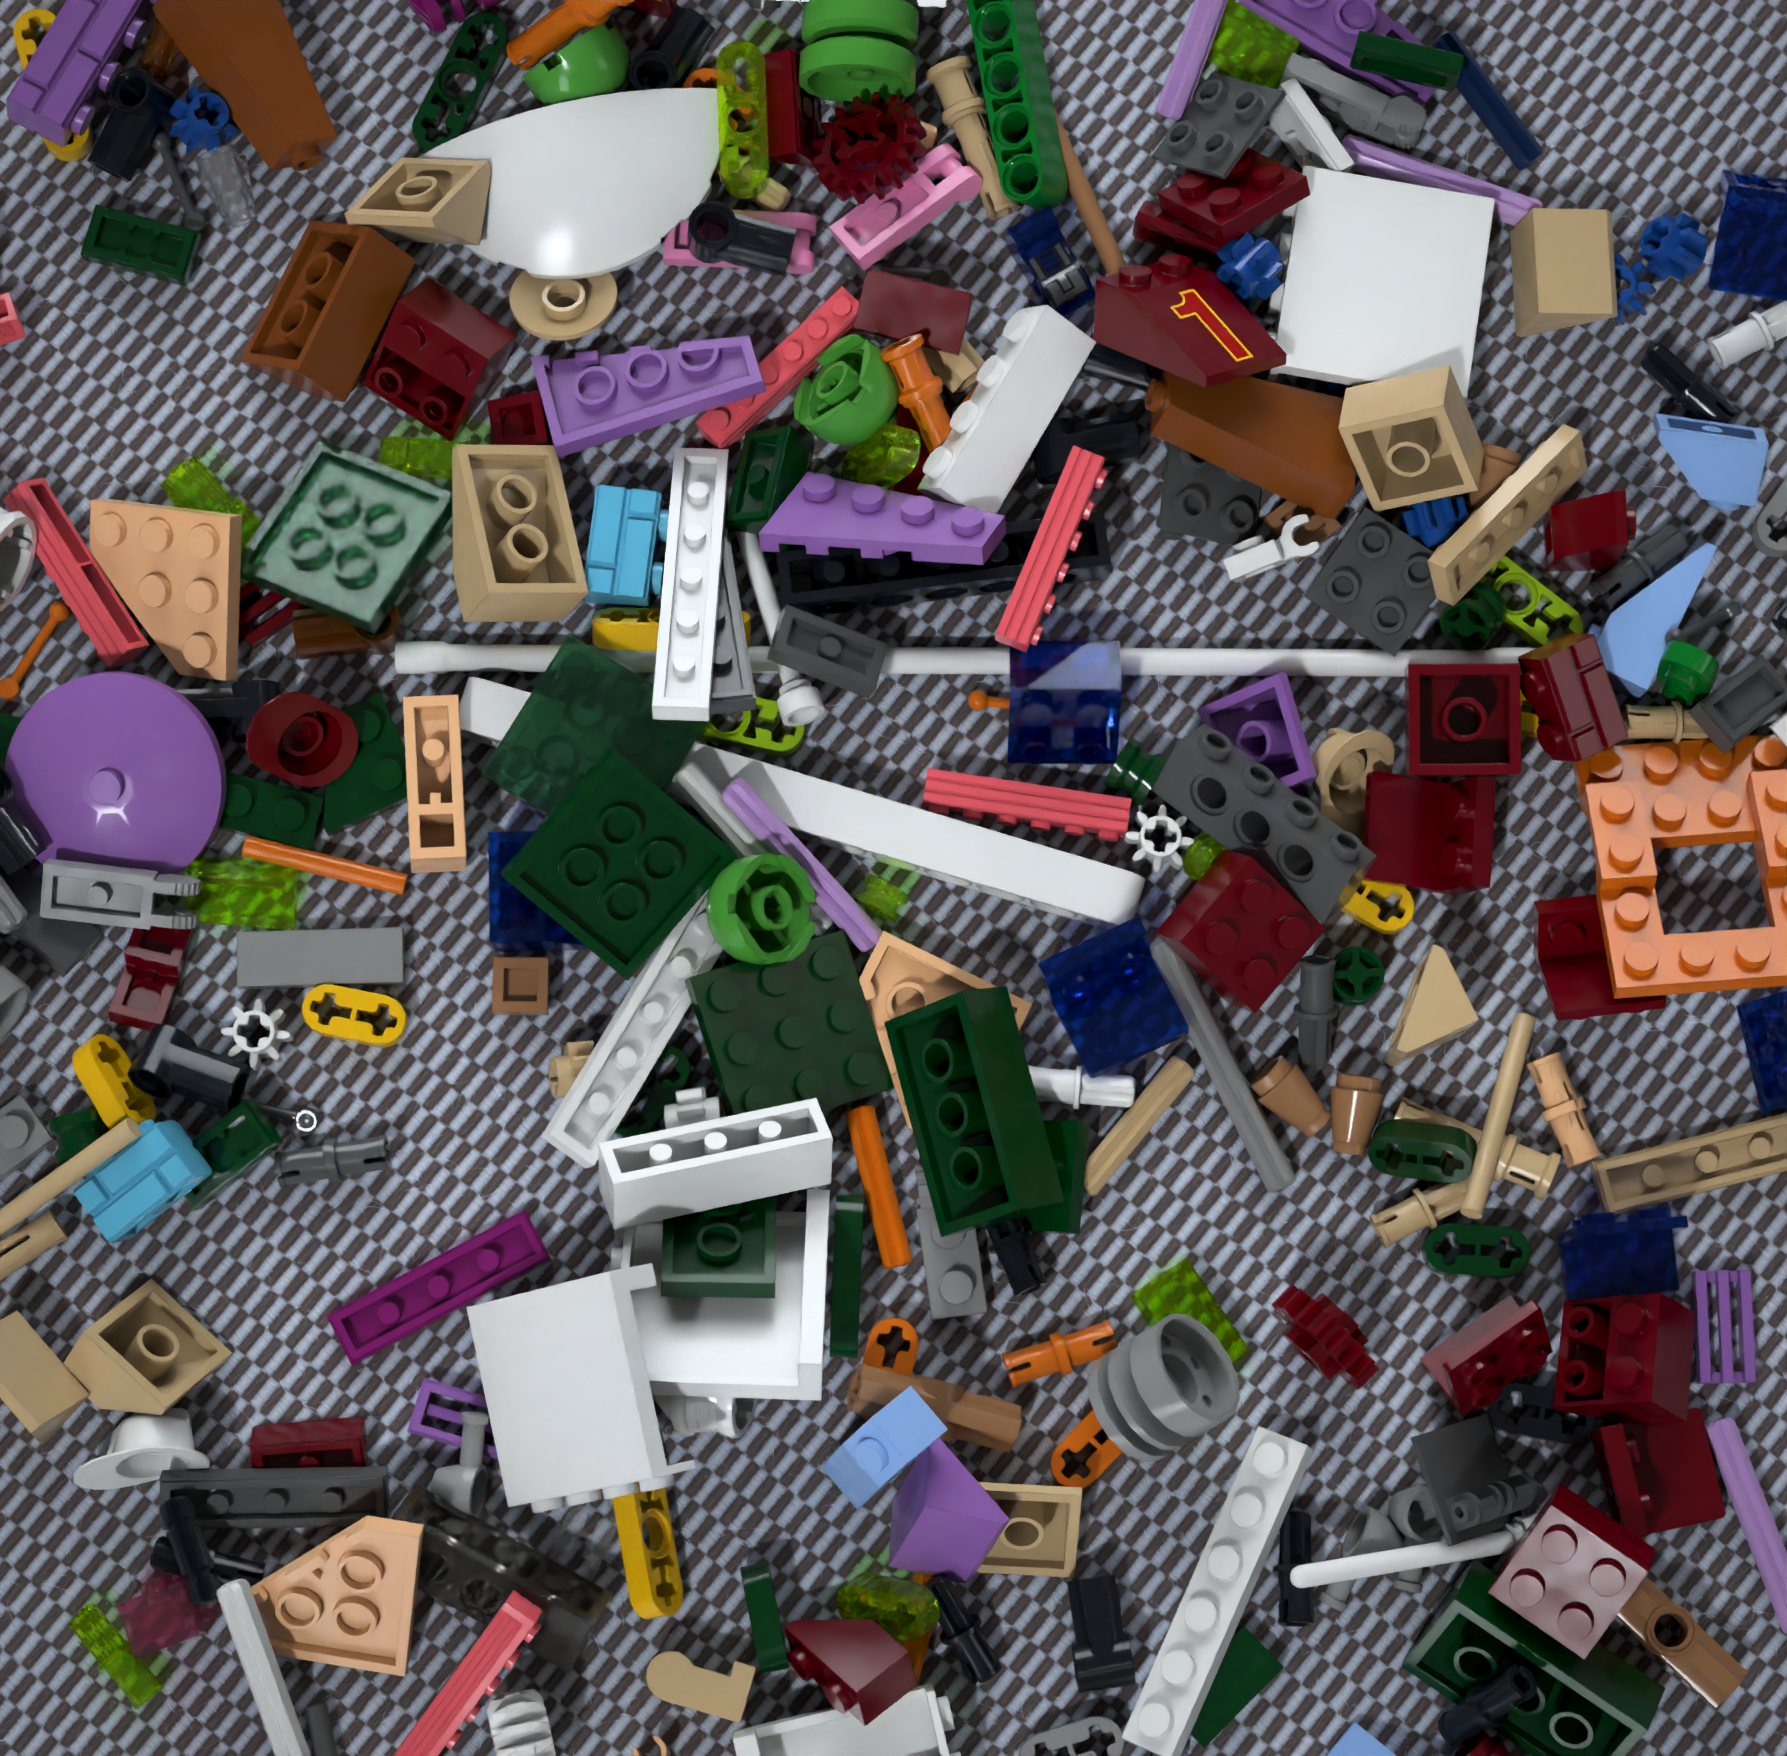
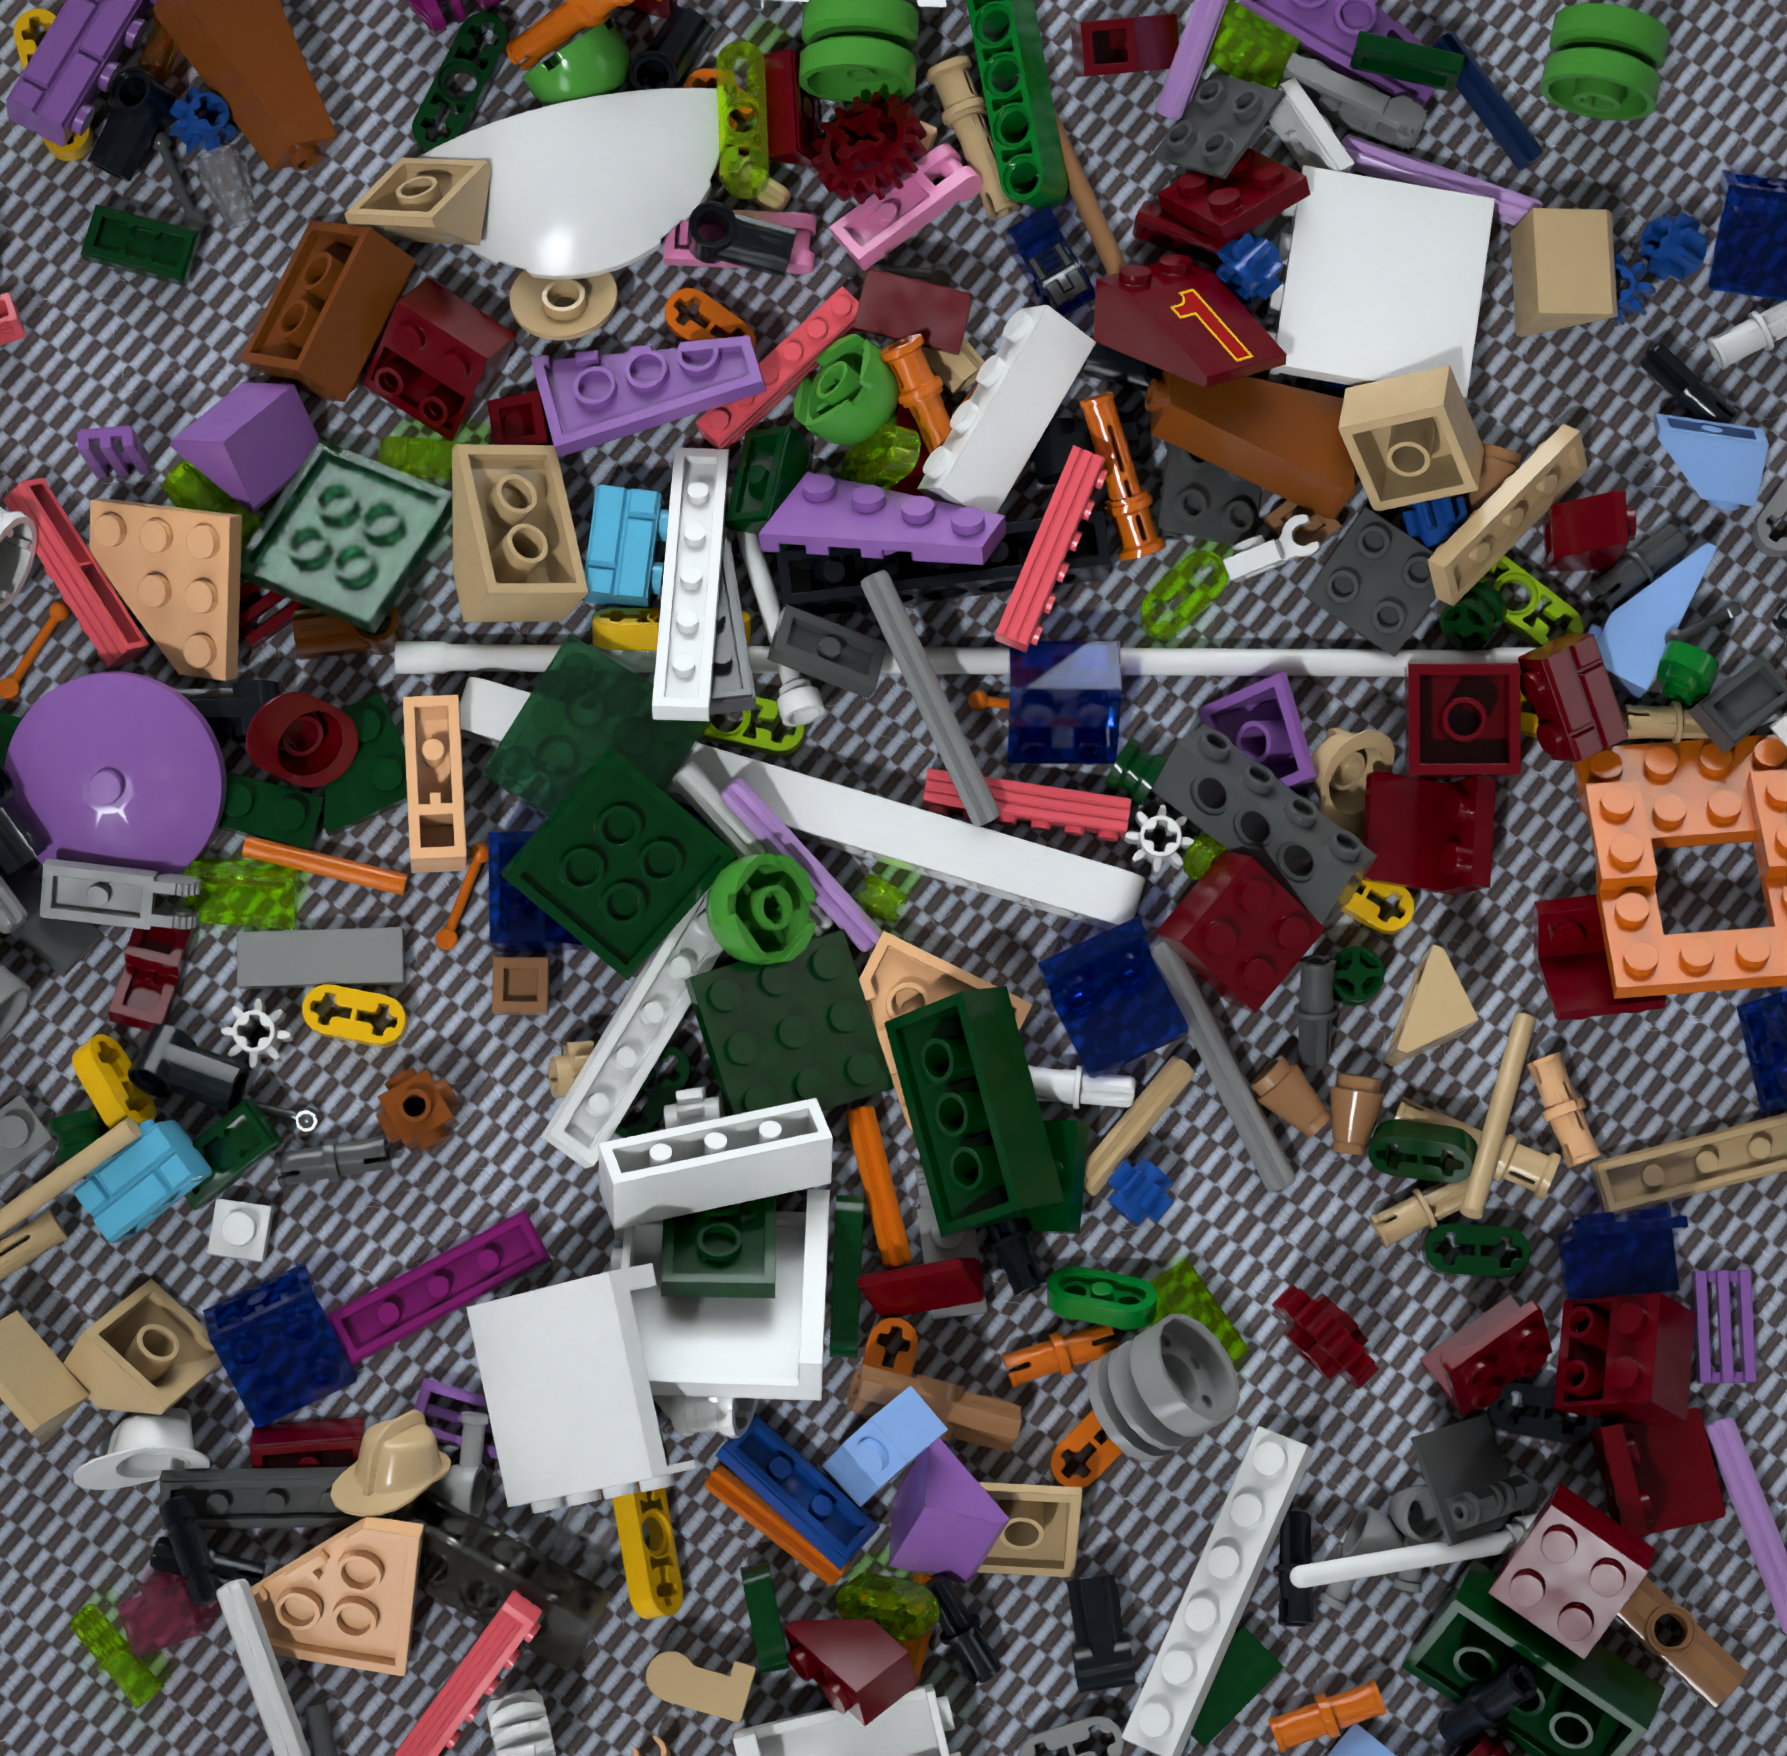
(108, 454): none -> medium lavender tile
(240, 1230): none -> white plate
(250, 441): none -> medium lavender slope
(278, 1346): none -> clear blue bracket
(392, 1468): none -> tan piece
(433, 1124): none -> dark orange brick
(447, 938): none -> orange hinge
(710, 312): none -> orange beam
(750, 1506): none -> orange axle
(798, 1492): none -> blue tile
(924, 1287): none -> dark red slope
(930, 698): none -> light grey axle
(1102, 1297): none -> green plate
(1124, 44): none -> dark red slope
(1127, 501): none -> orange pin
(1140, 1192): none -> blue gear
(1174, 586): none -> clear neon green beam
(1327, 1715): none -> orange pin
(1605, 61): none -> bright green wheel

